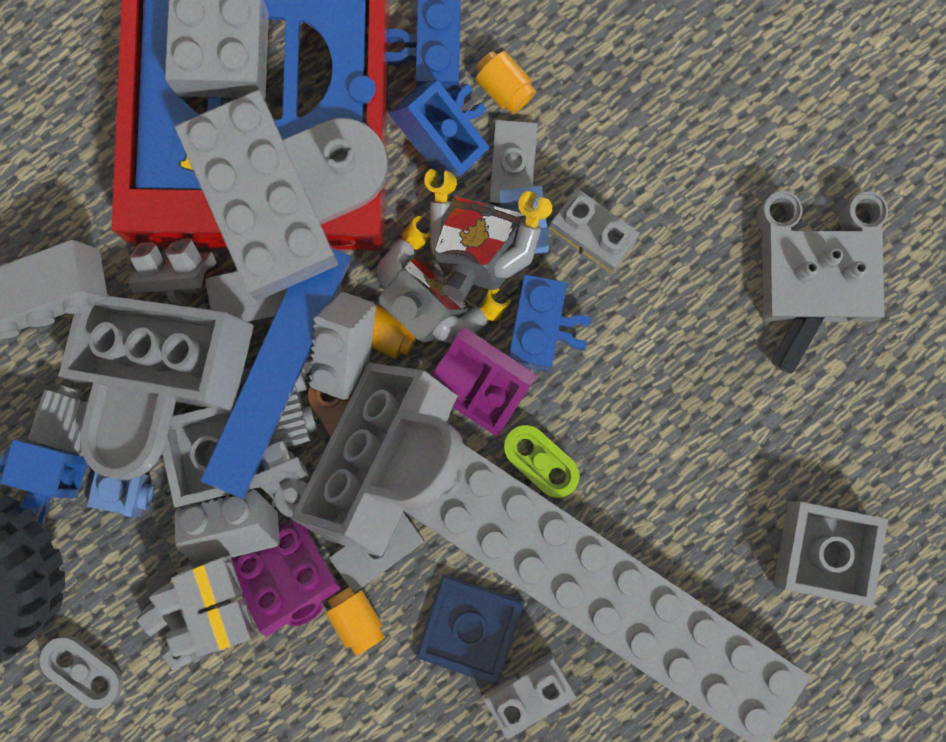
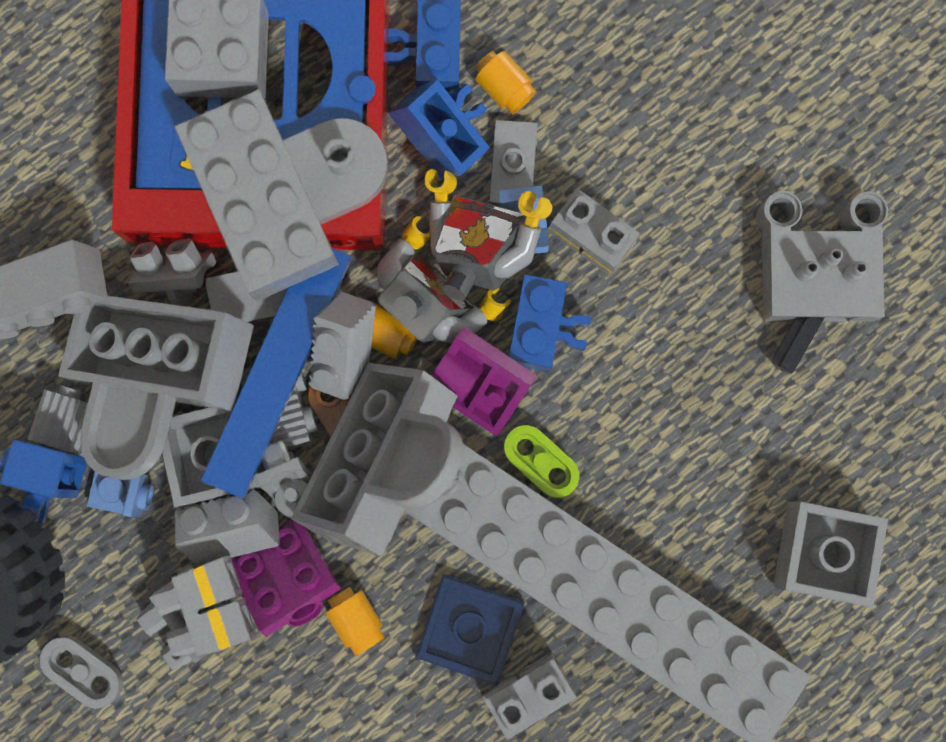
(362, 567): light grey plate -> none

